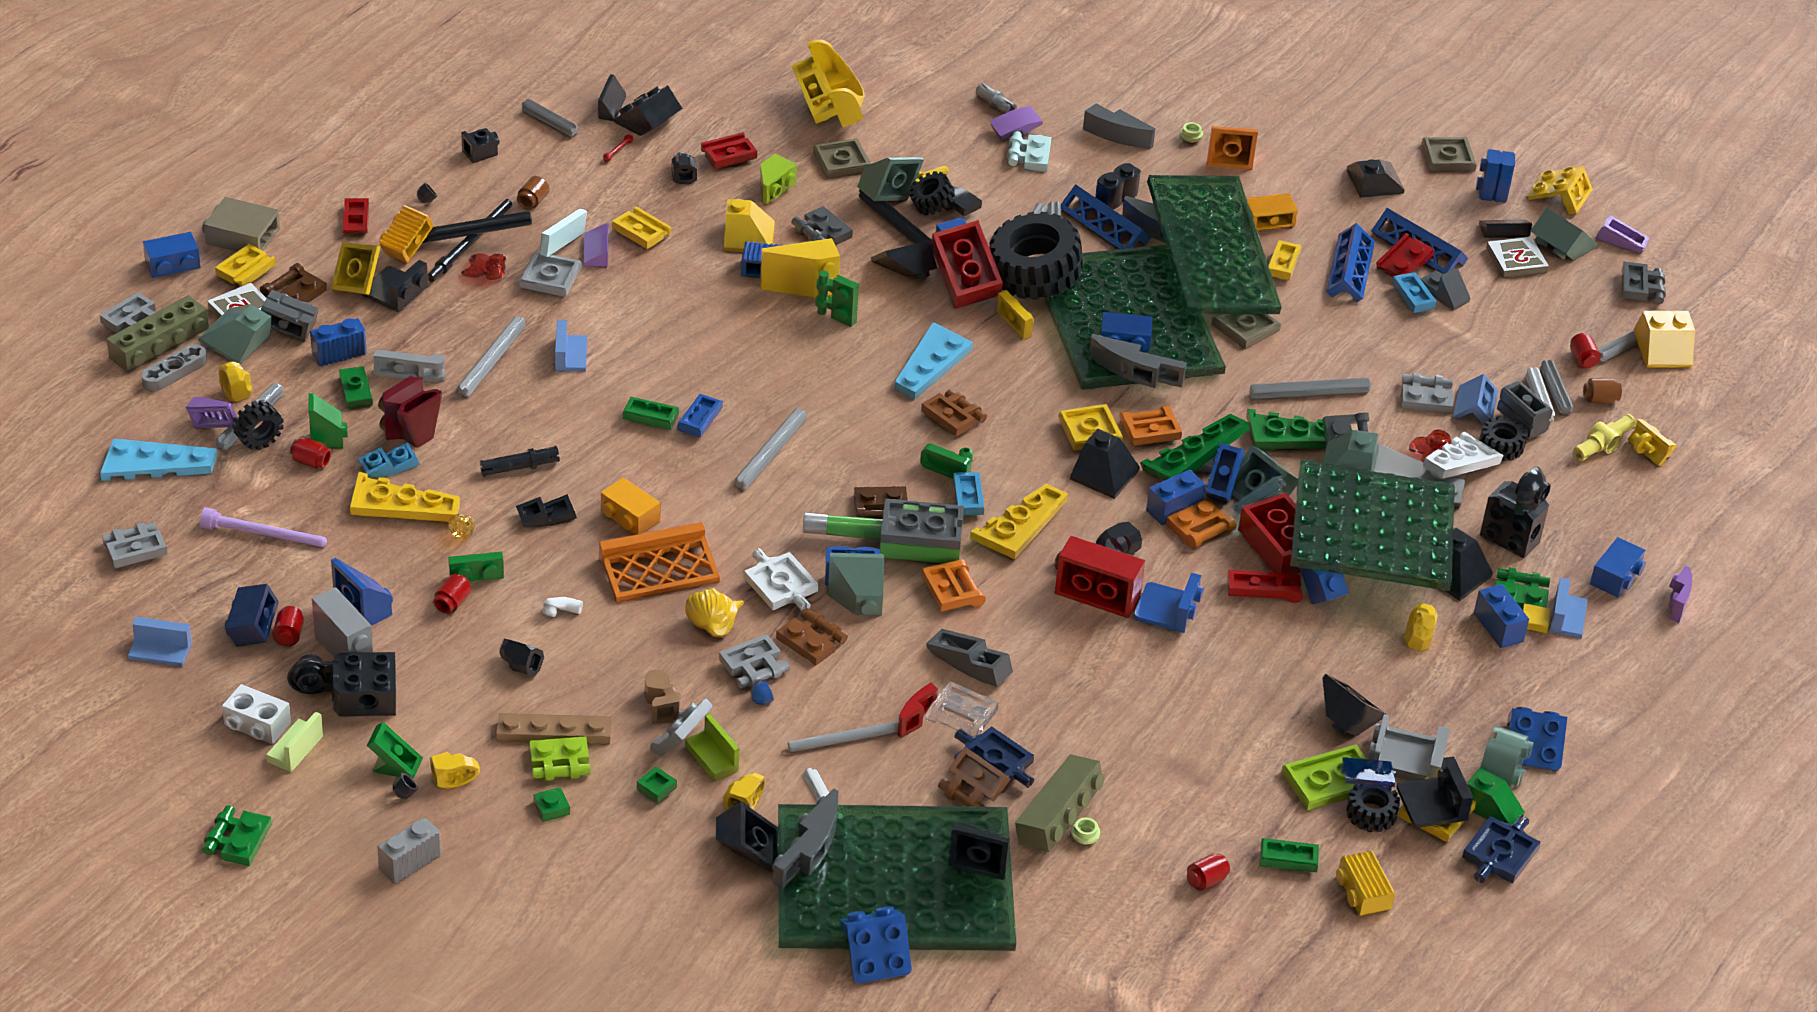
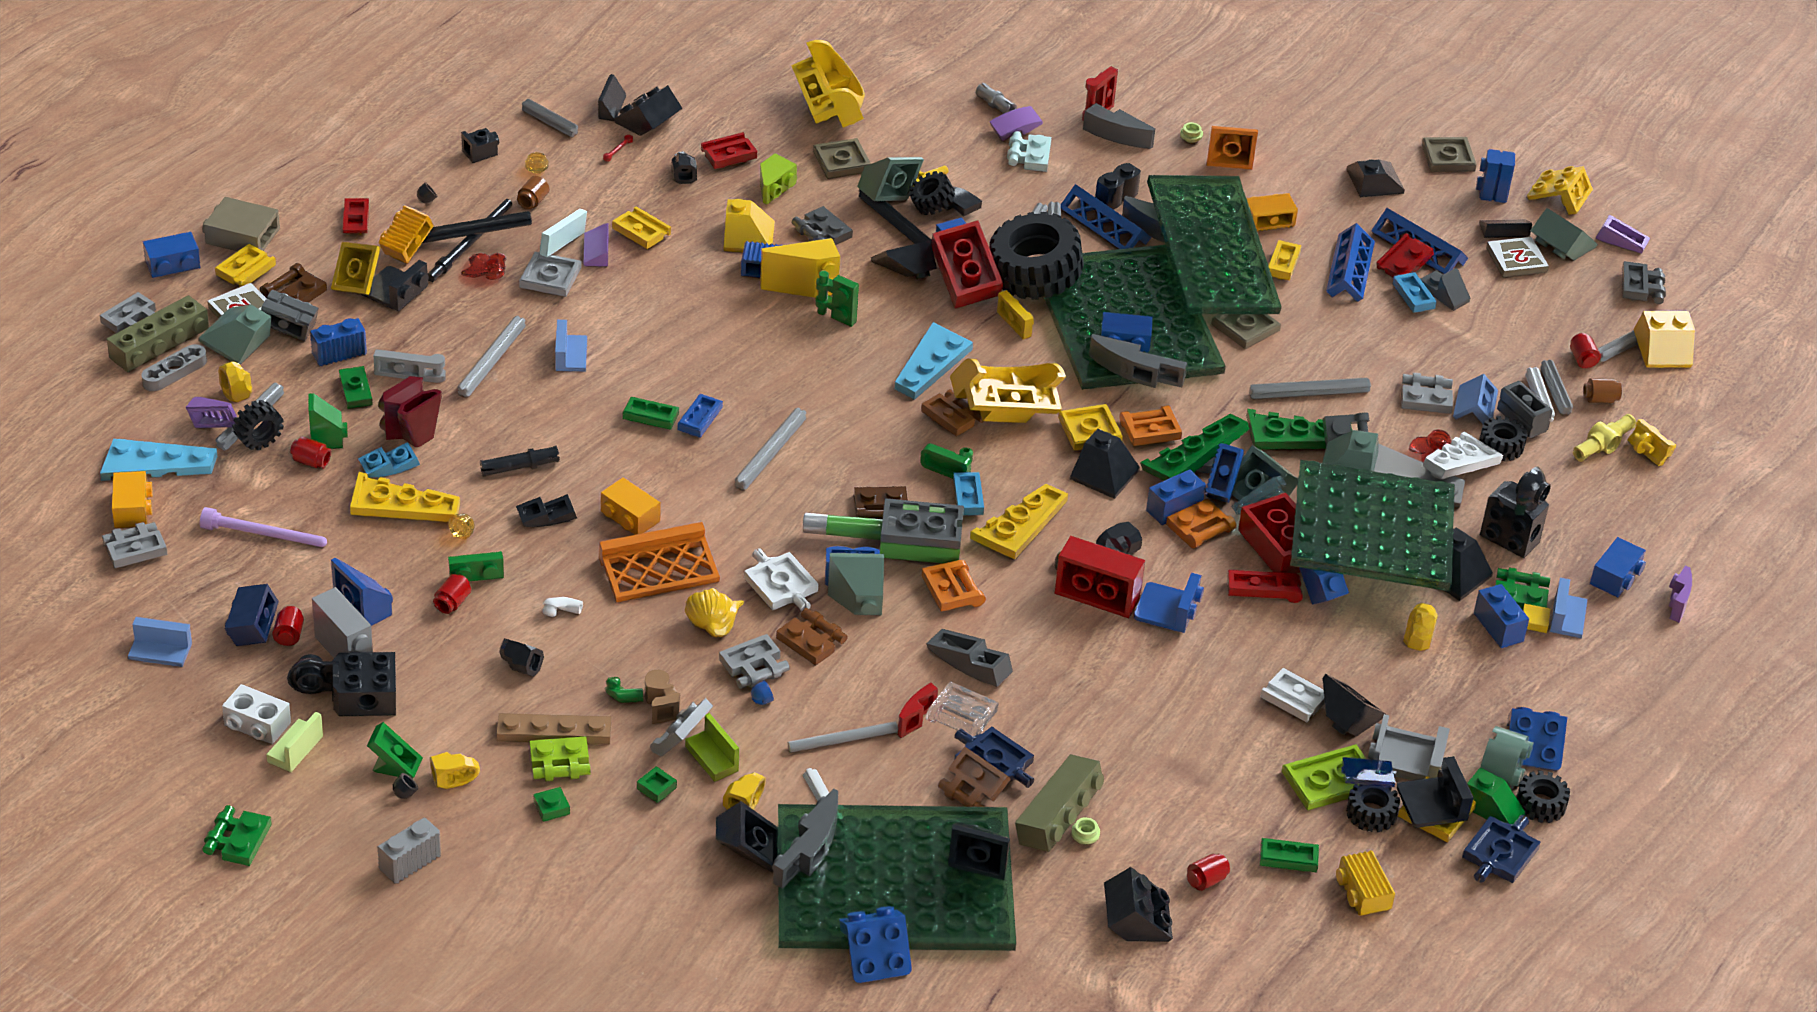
(130, 498): none -> light orange brick
(536, 162): none -> clear yellow plate
(621, 694): none -> green arm
(1008, 392): none -> yellow piece
(1101, 89): none -> red plate
(1137, 908): none -> black slope
(1294, 695): none -> white plate
(1547, 786): none -> black tyre

